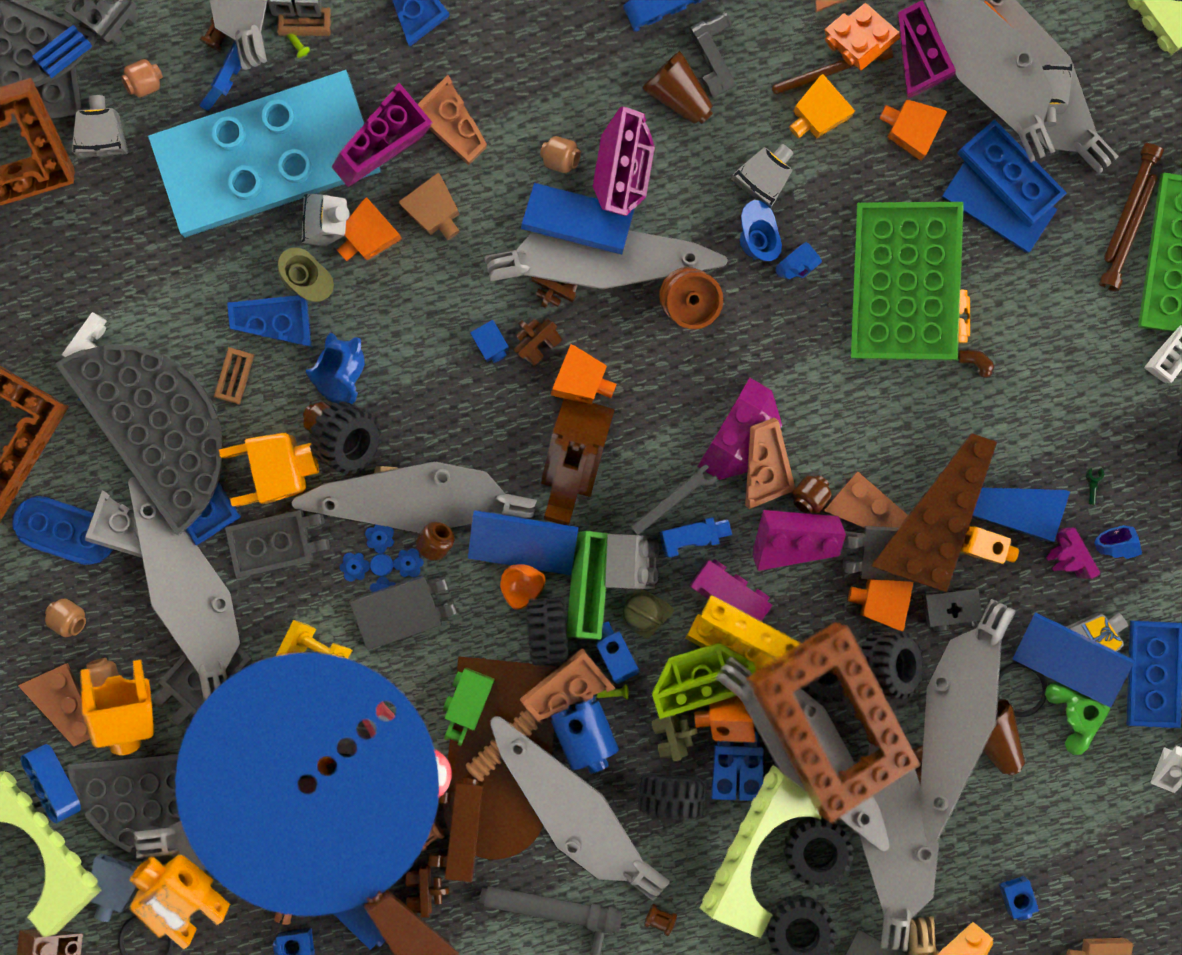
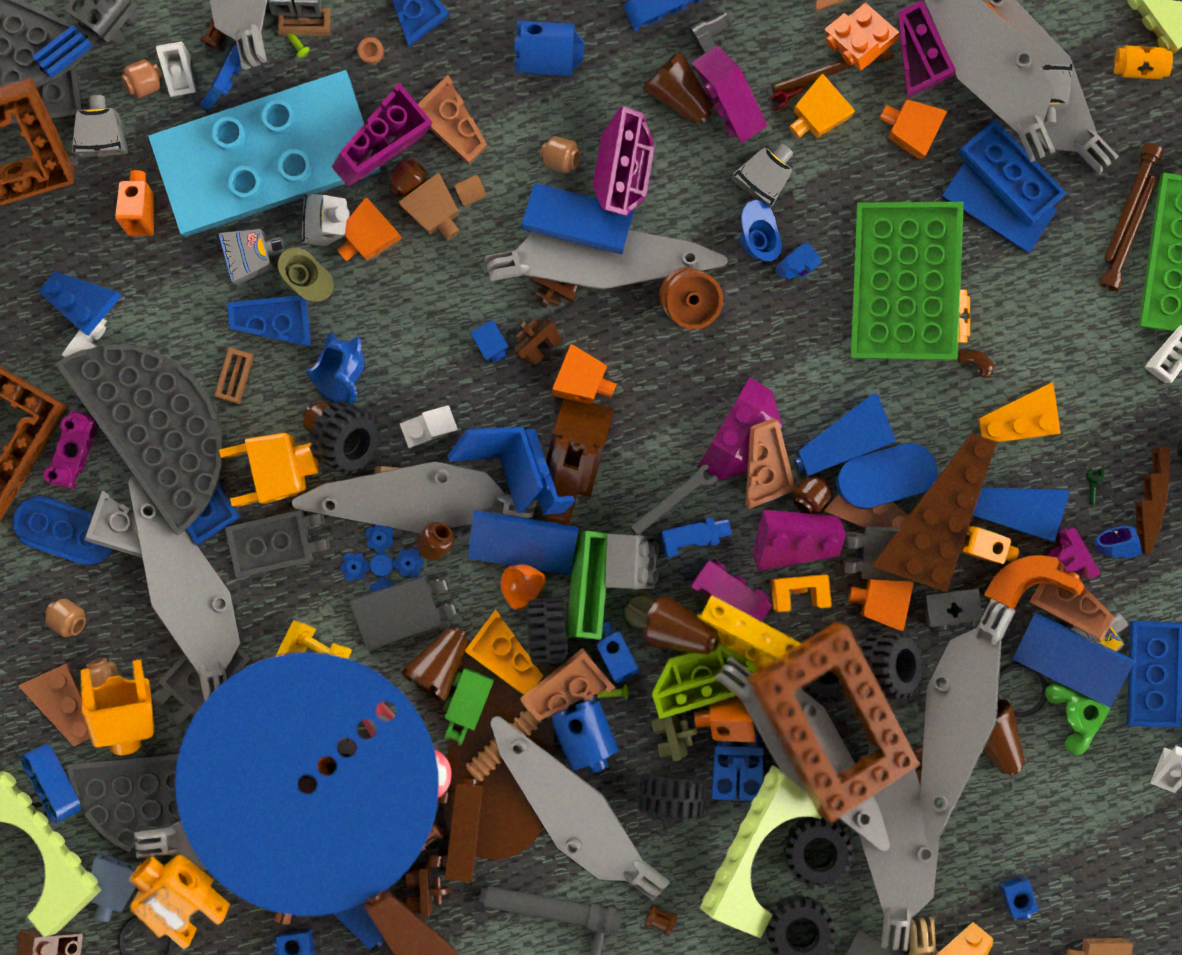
(64, 468): none -> magenta piece
(79, 300): none -> blue wing
(135, 205): none -> orange torso
(176, 68): none -> white slope
(249, 253): none -> light grey torso
(370, 50): none -> nougat tile
(407, 177): none -> reddish brown head
(428, 426): none -> white slope
(438, 663): none -> reddish brown cone
(470, 190): none -> medium nougat slope
(503, 655): none -> light orange wing
(521, 462): none -> blue piece
(547, 48): none -> blue cylinder
(678, 629): none -> reddish brown cone
(730, 93): none -> magenta wedge
(783, 98): none -> dark red hand
(819, 590): none -> light orange panel
(852, 435): none -> blue slope
(886, 476): none -> blue tile
(1024, 418): none -> light orange wing
(1028, 571): none -> orange arch
(1079, 611): none -> nougat wing
(1131, 57): none -> light orange piece
(1151, 511): none -> reddish brown slope

